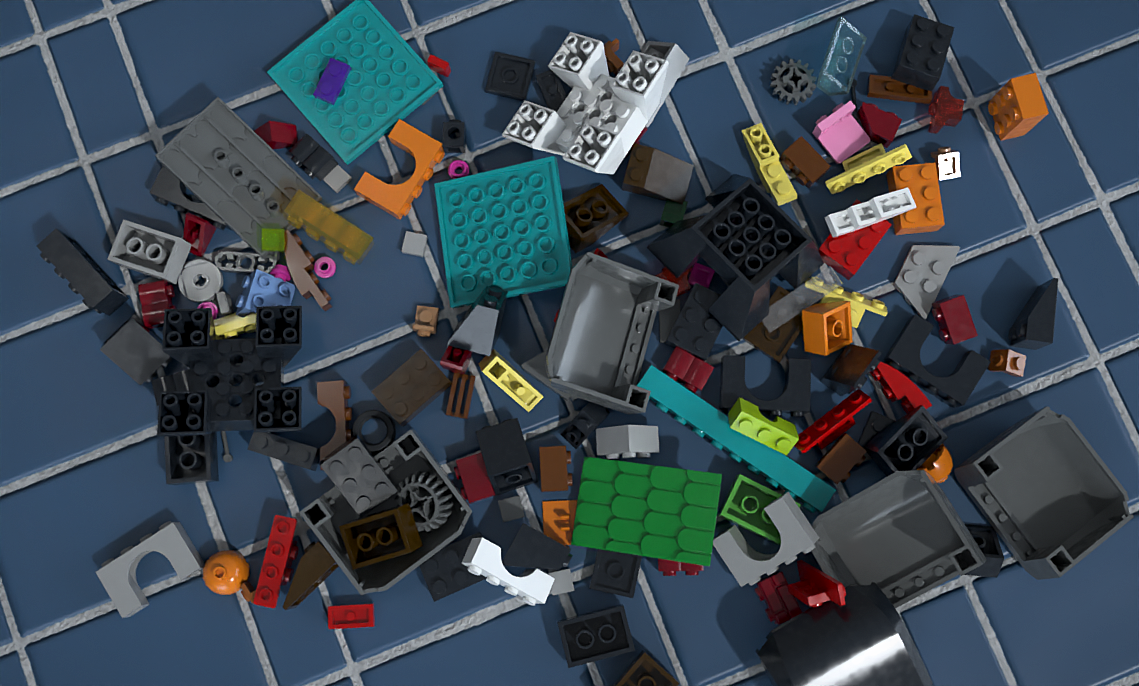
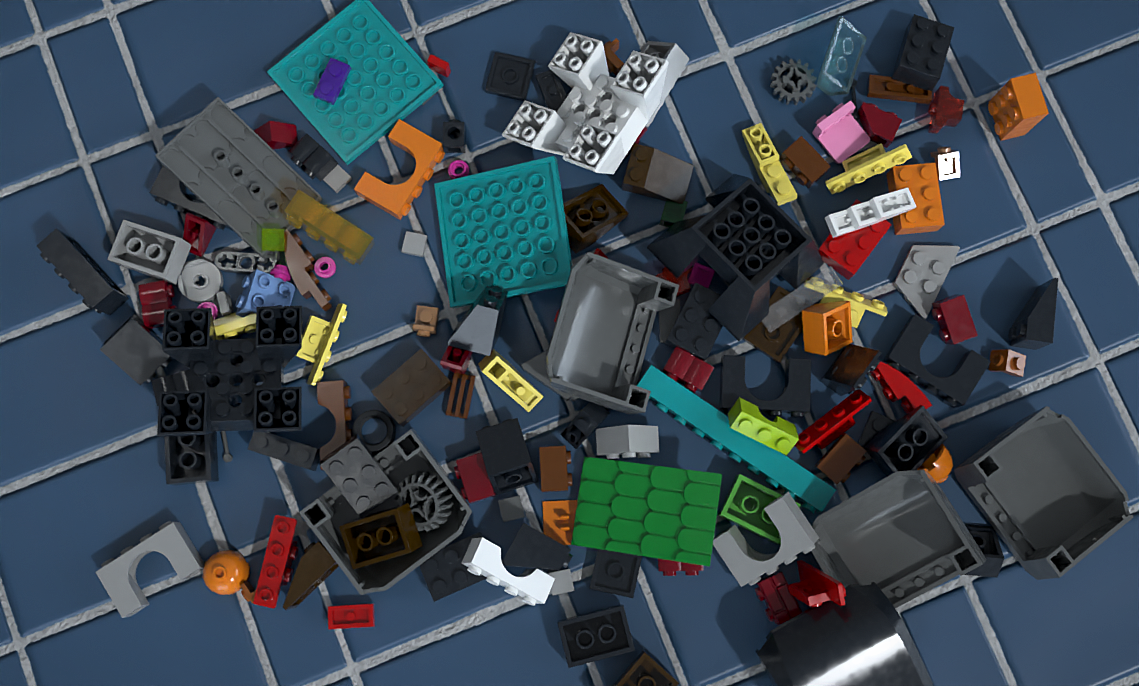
(317, 341): none -> light yellow bracket

